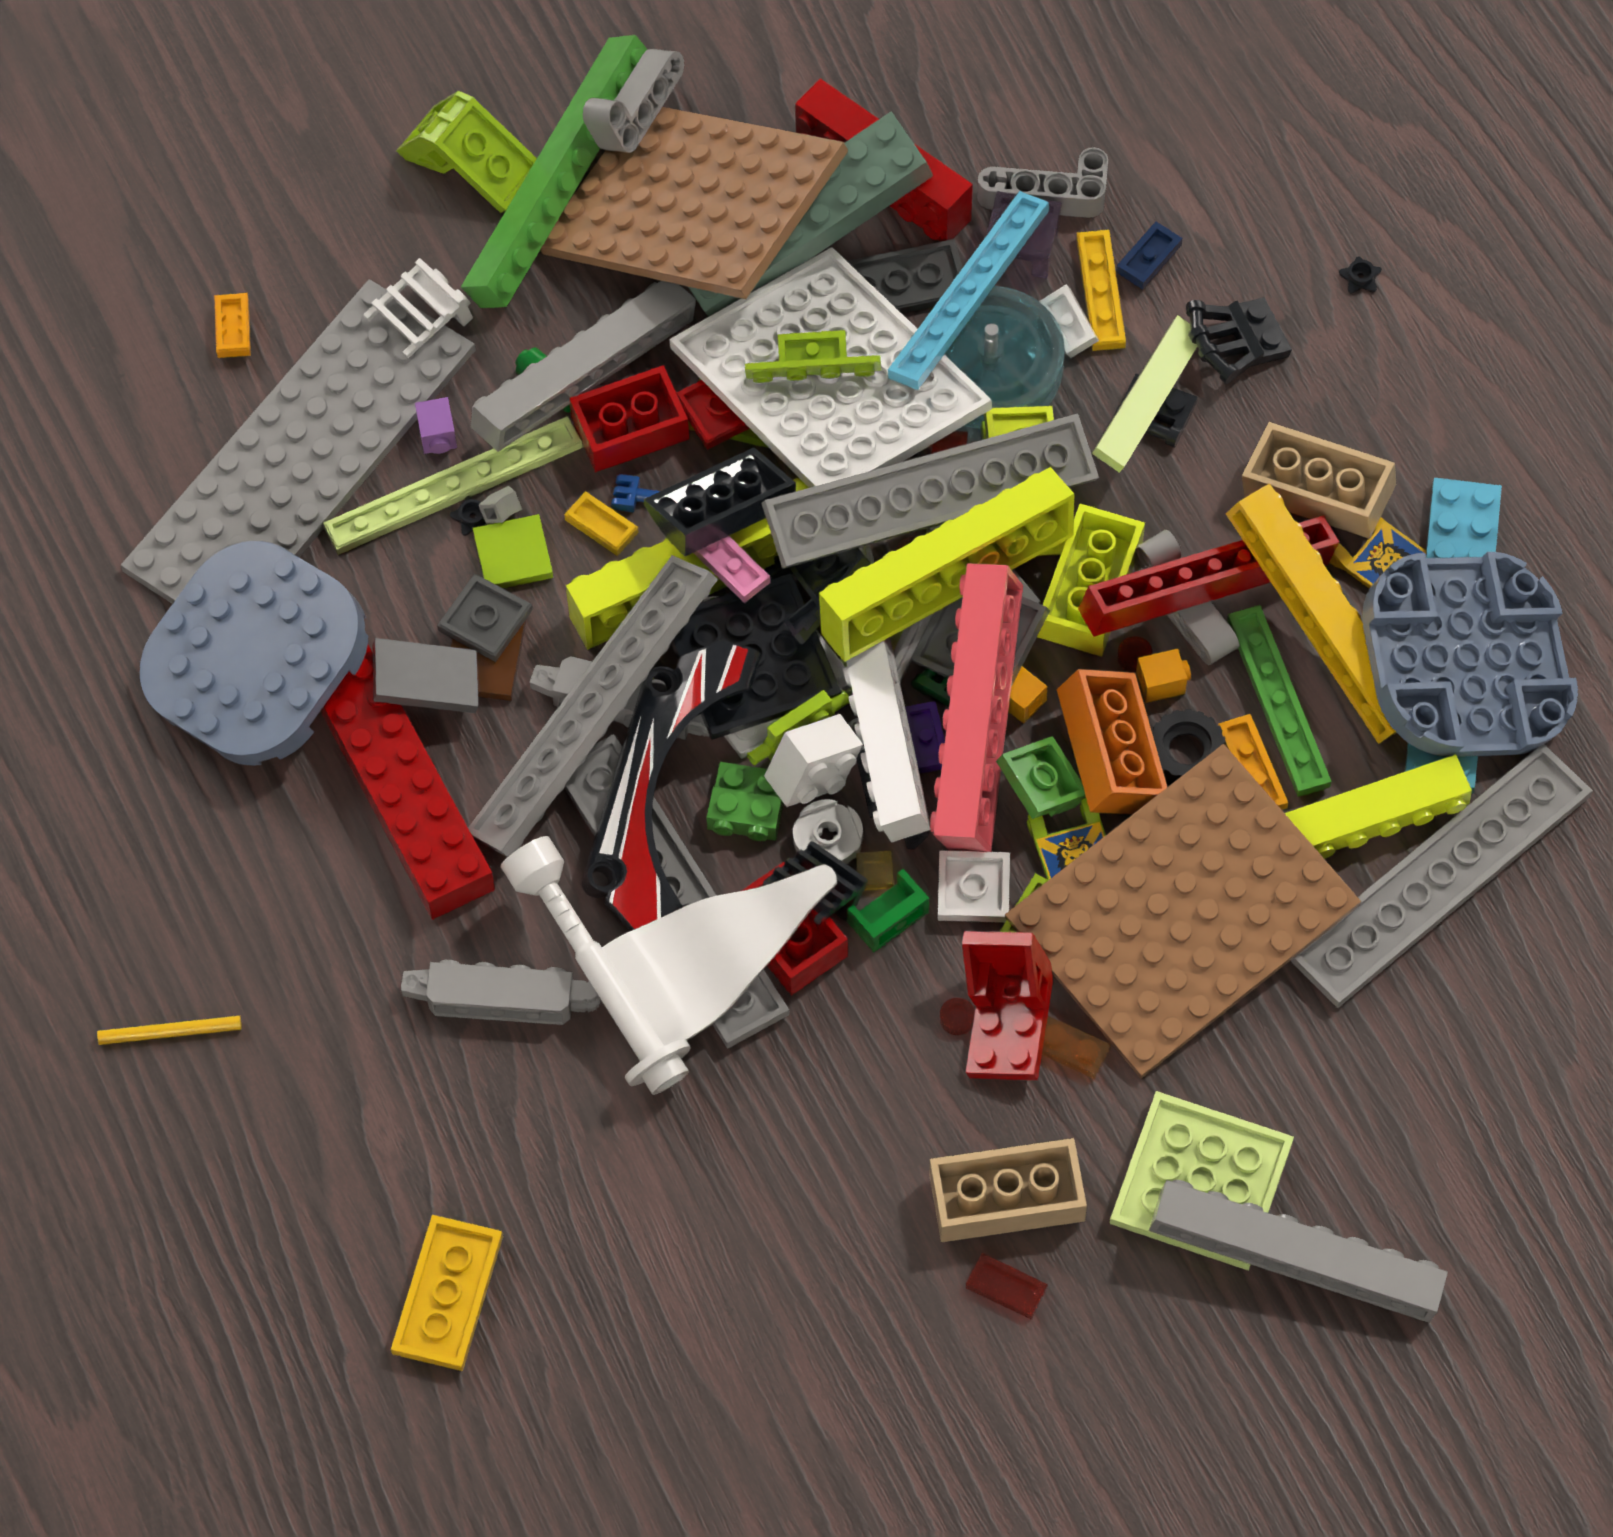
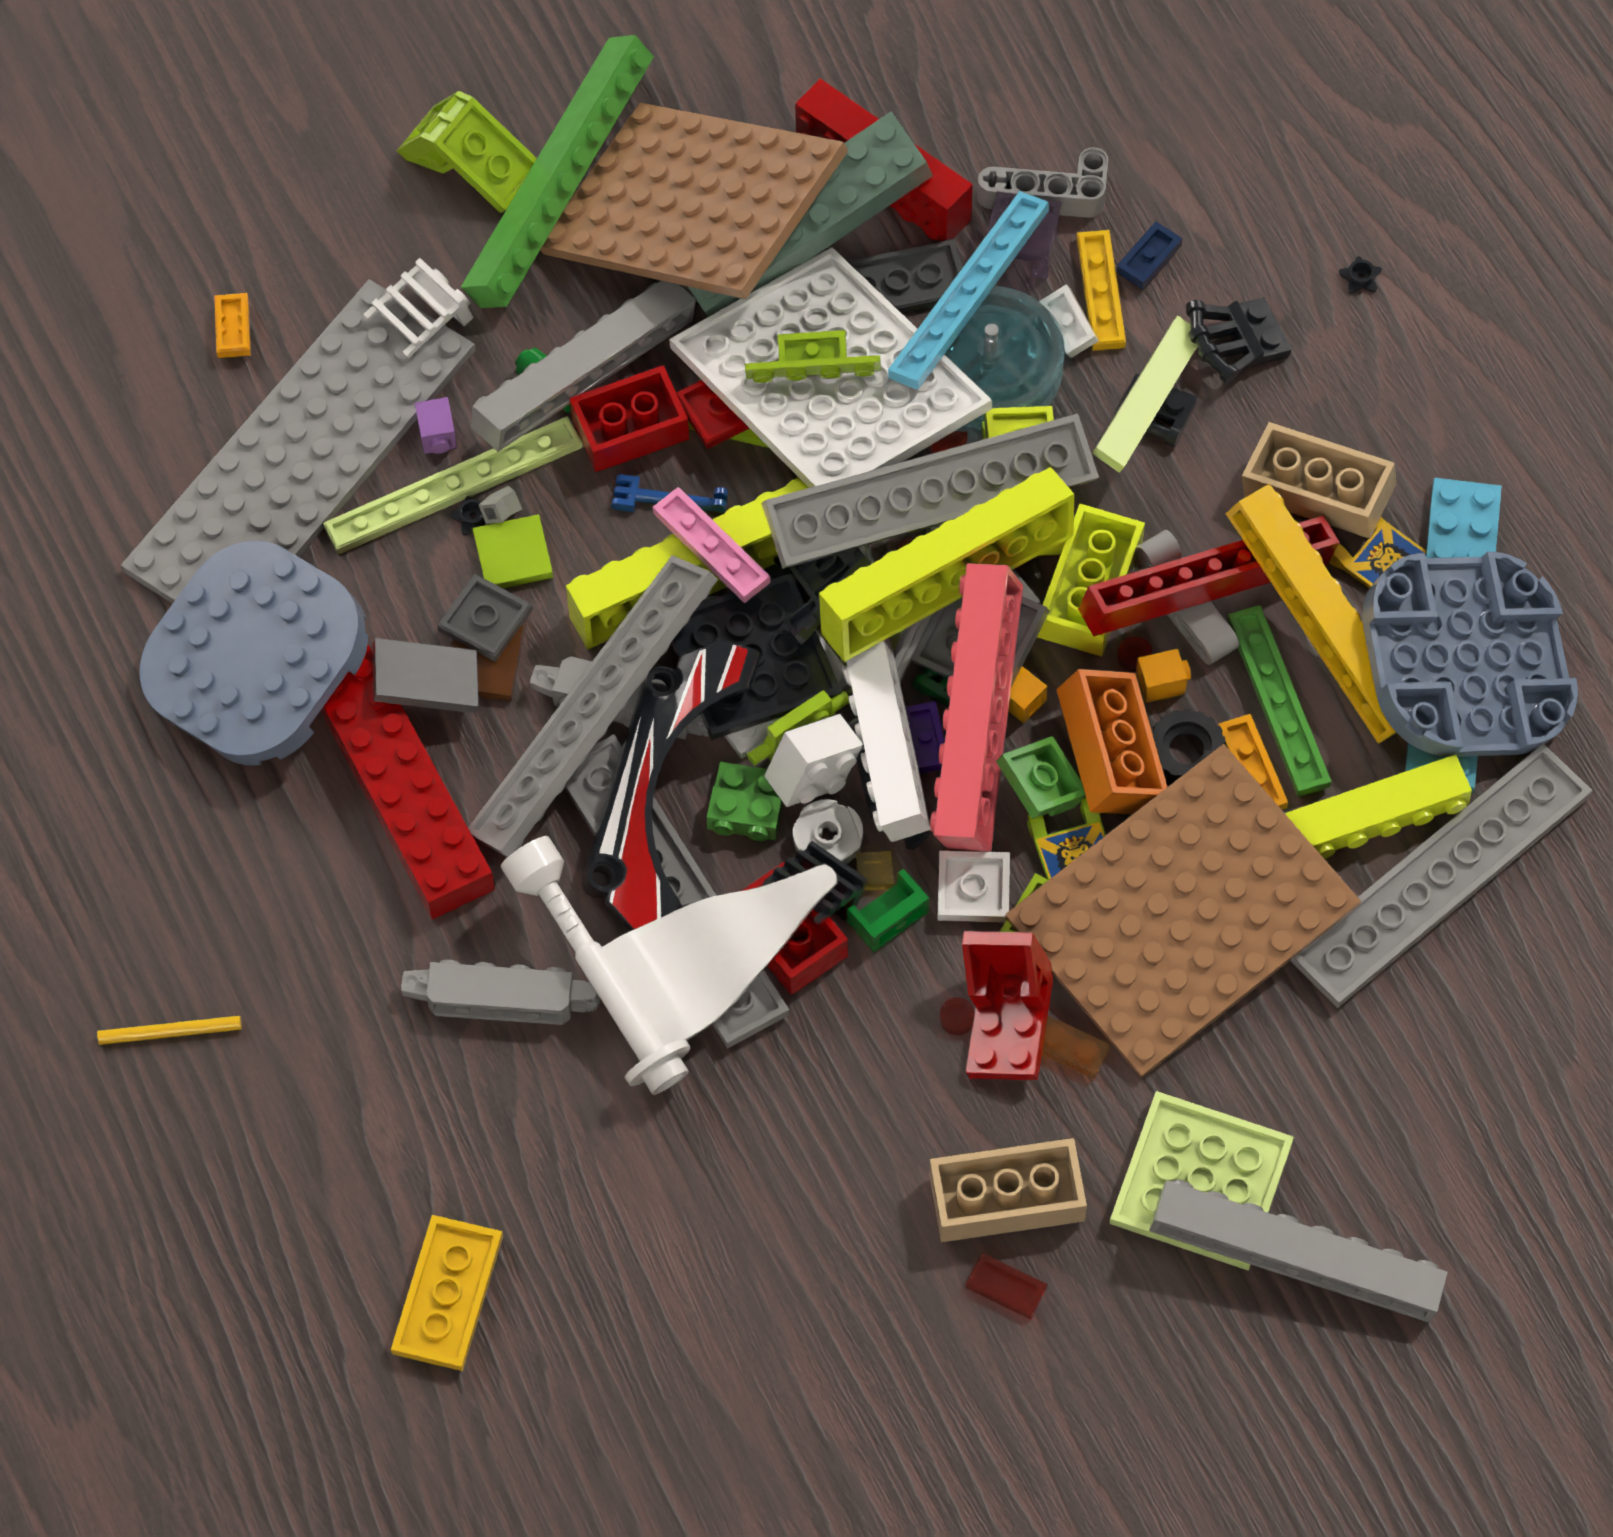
(601, 523): yellow tile -> none
(624, 121): light grey beam -> none
(717, 501): black slope -> none

